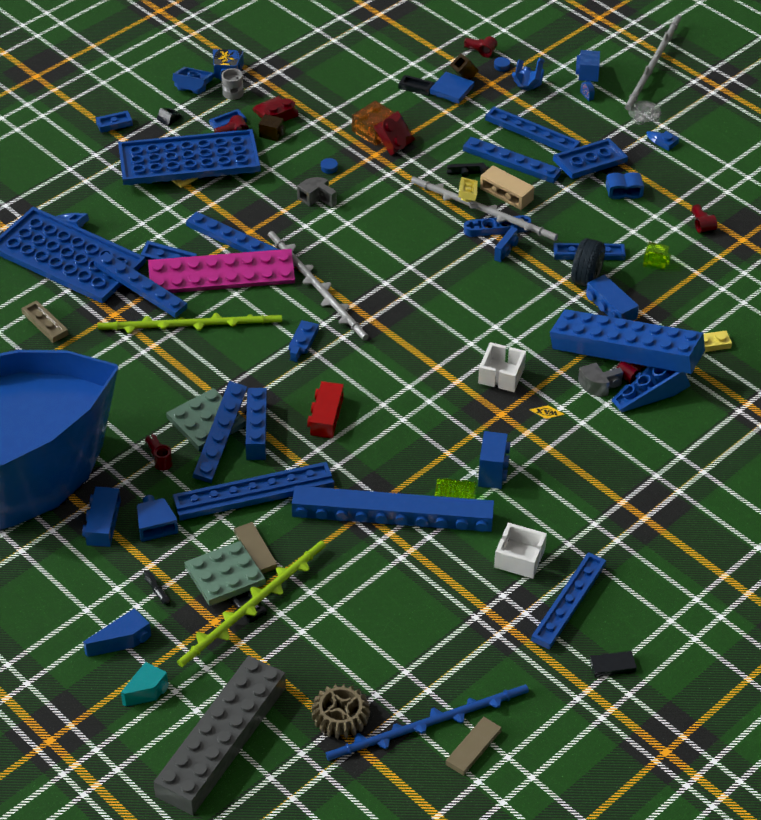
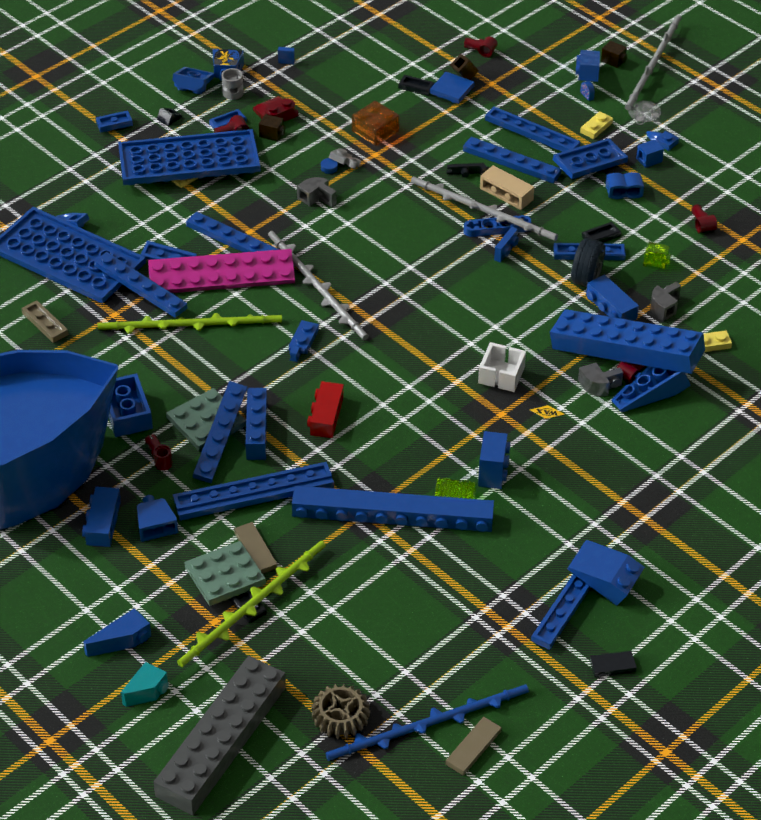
(129, 407): none -> blue brick
(148, 576): black piece -> none
(286, 55): none -> blue tile
(341, 156): none -> light grey plate
(394, 133): dark red slope -> none
(468, 189): light yellow plate -> none
(501, 64): blue tile -> none
(520, 550): white piece -> none
(526, 78): blue piece -> none
(596, 125): none -> light yellow plate
(603, 233): none -> black tile
(606, 570): none -> blue slope
(614, 54): none -> dark brown brick
(650, 153): none -> blue panel
(665, 301): none -> flat silver brick

